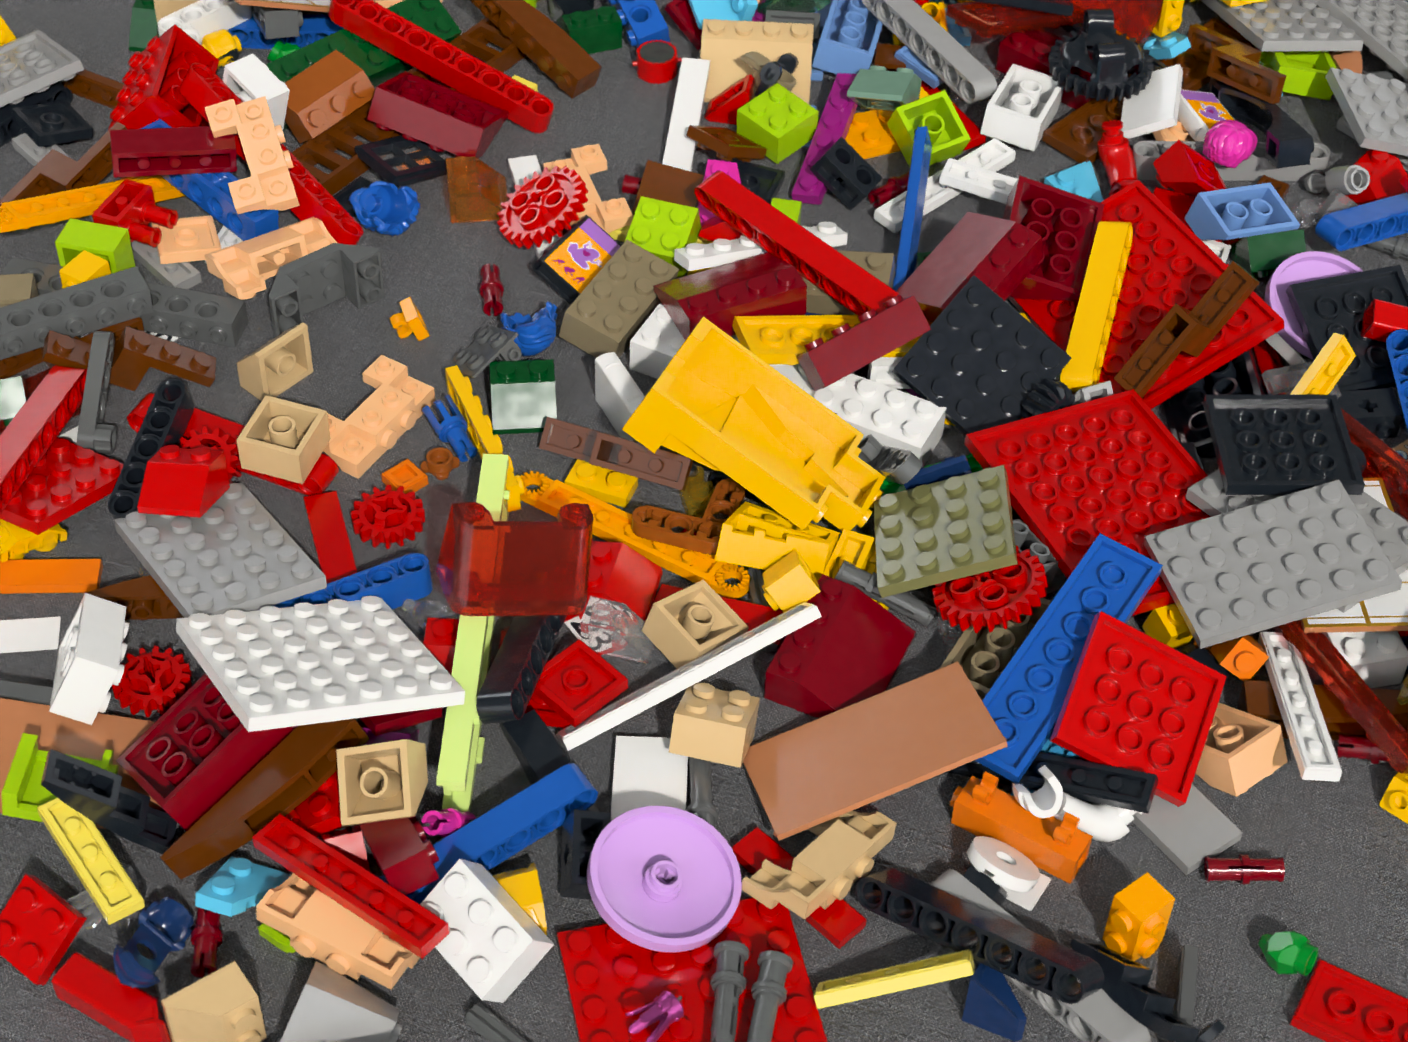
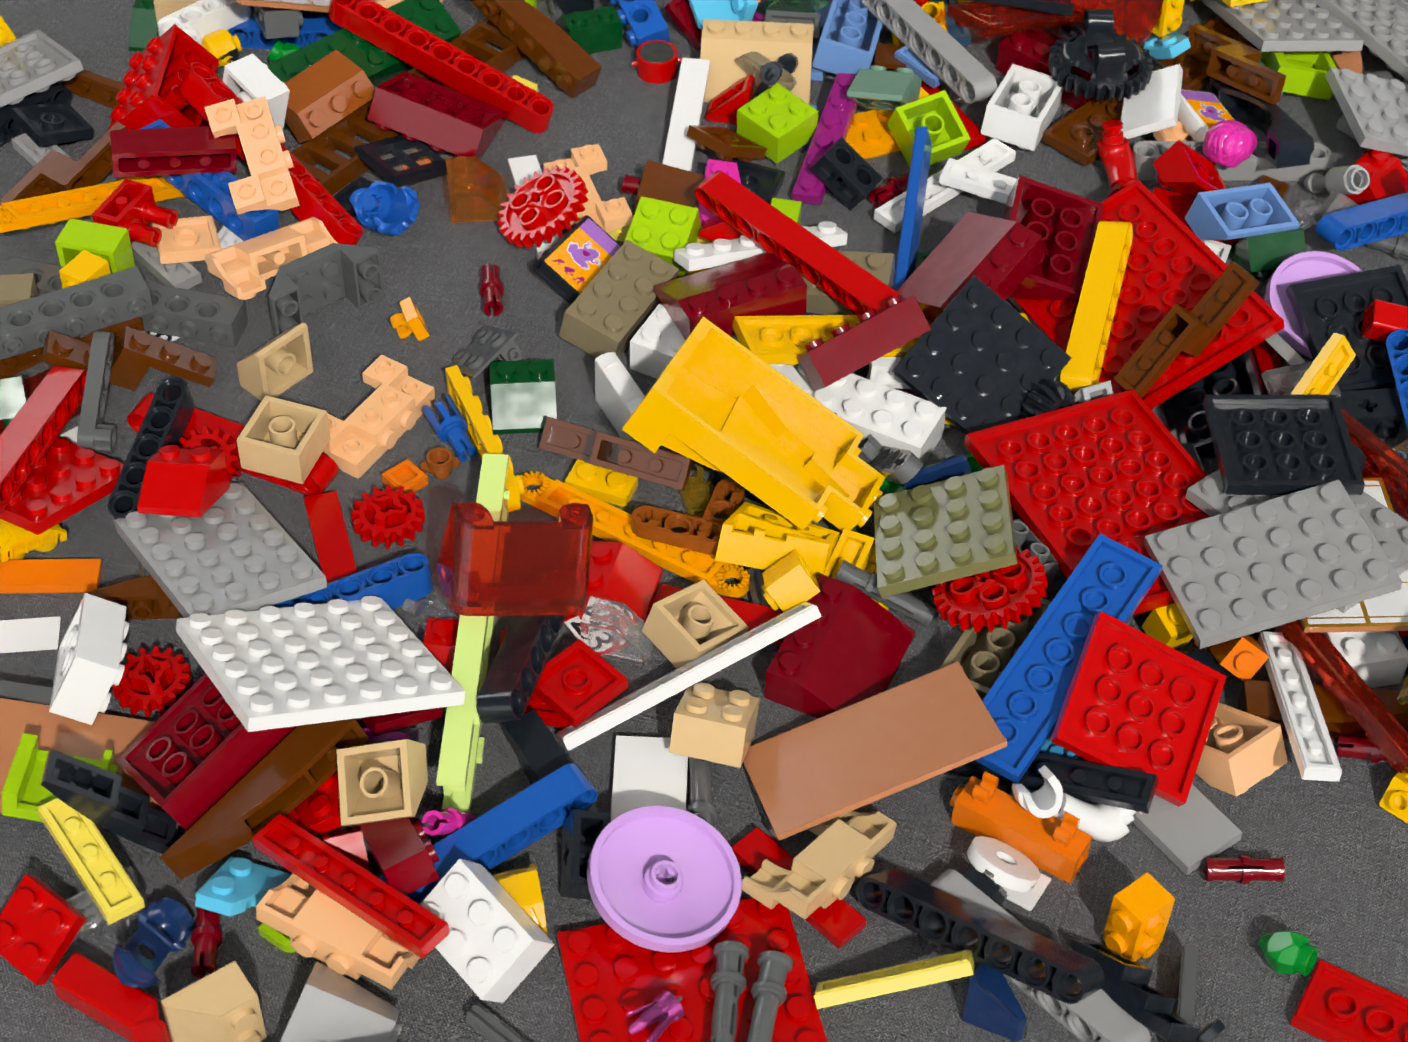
(535, 332): blue hair -> none
(1077, 180): medium azure wing -> none

